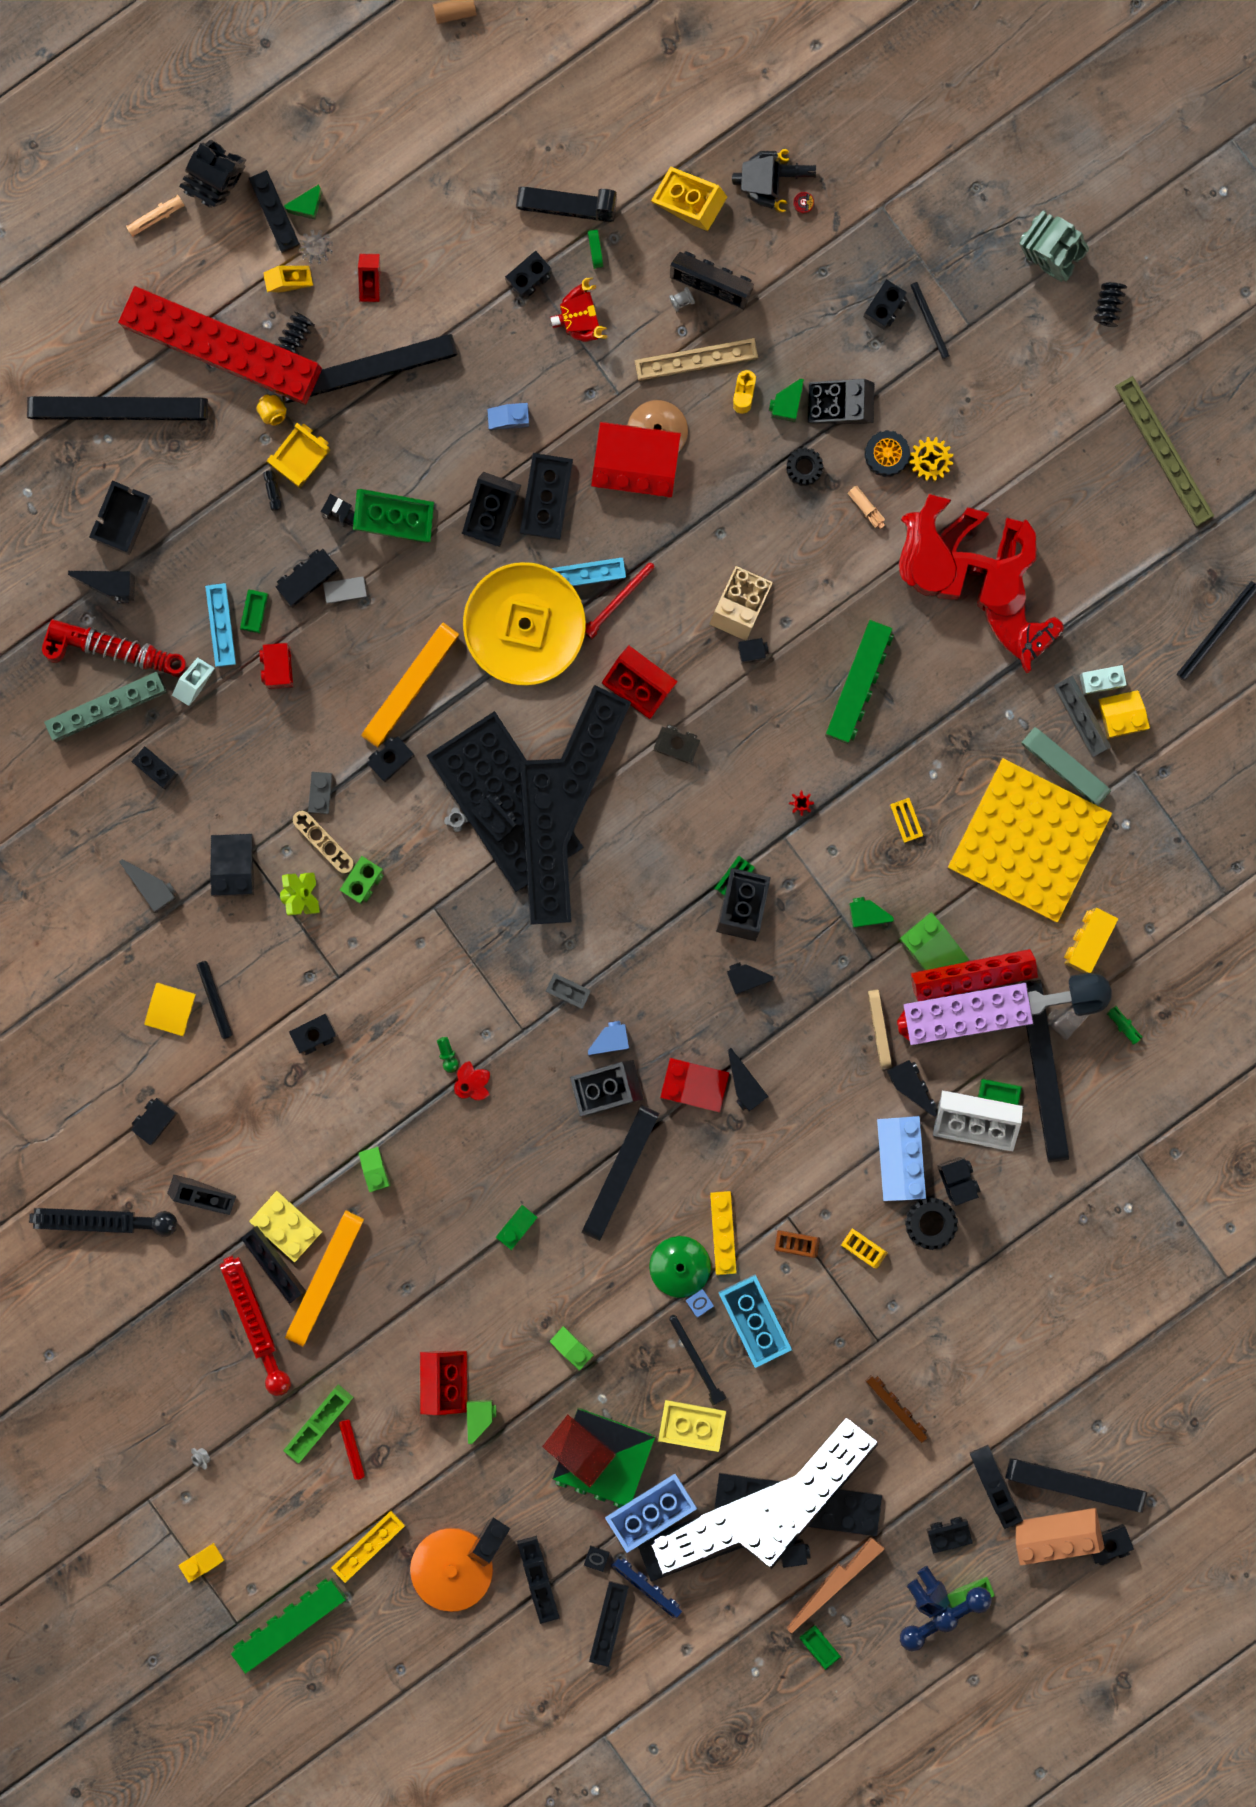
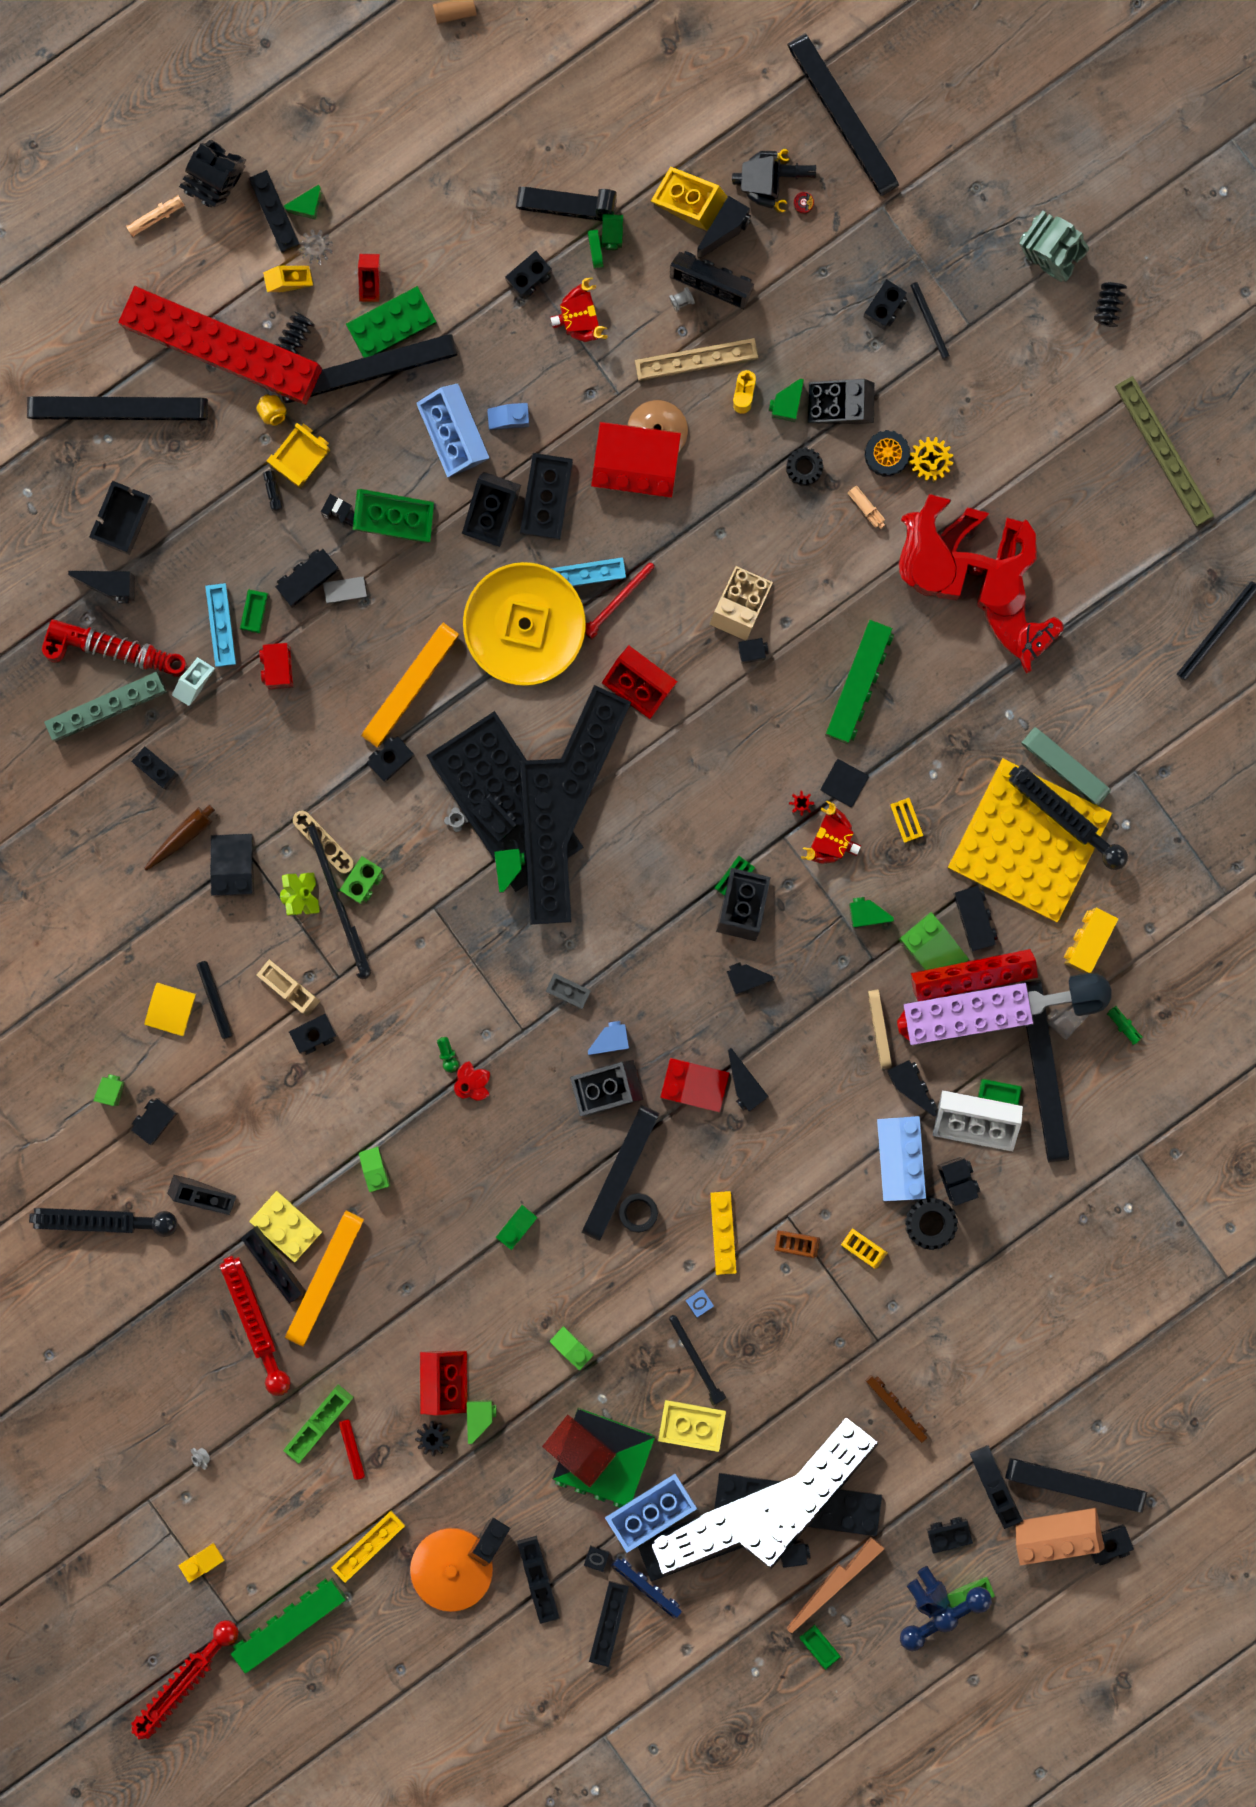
(109, 1090): none -> bright green slope
(153, 889): dark grey slope -> none
(185, 832): none -> reddish brown piece
(224, 1634): none -> red gear
(288, 988): none -> tan slope
(320, 792): dark grey plate -> none
(351, 932): none -> black bar
(391, 323): none -> green plate
(437, 1433): none -> black gear
(452, 430): none -> light blue slope
(508, 867): none -> green slope
(612, 231): none -> green slope
(653, 1208): none -> black tyre
(680, 1251): green dish -> none
(684, 754): clear smoke brick -> none
(727, 224): none -> black slope
(755, 1321): medium azure brick -> none
(832, 838): none -> red torso
(843, 114): none -> black beam
(844, 783): none -> black sticker
(975, 918): none -> black brick
(1066, 816): none -> black gear
(1082, 716): dark grey plate -> none
(1103, 680): light aqua brick -> none
(1123, 714): yellow slope -> none

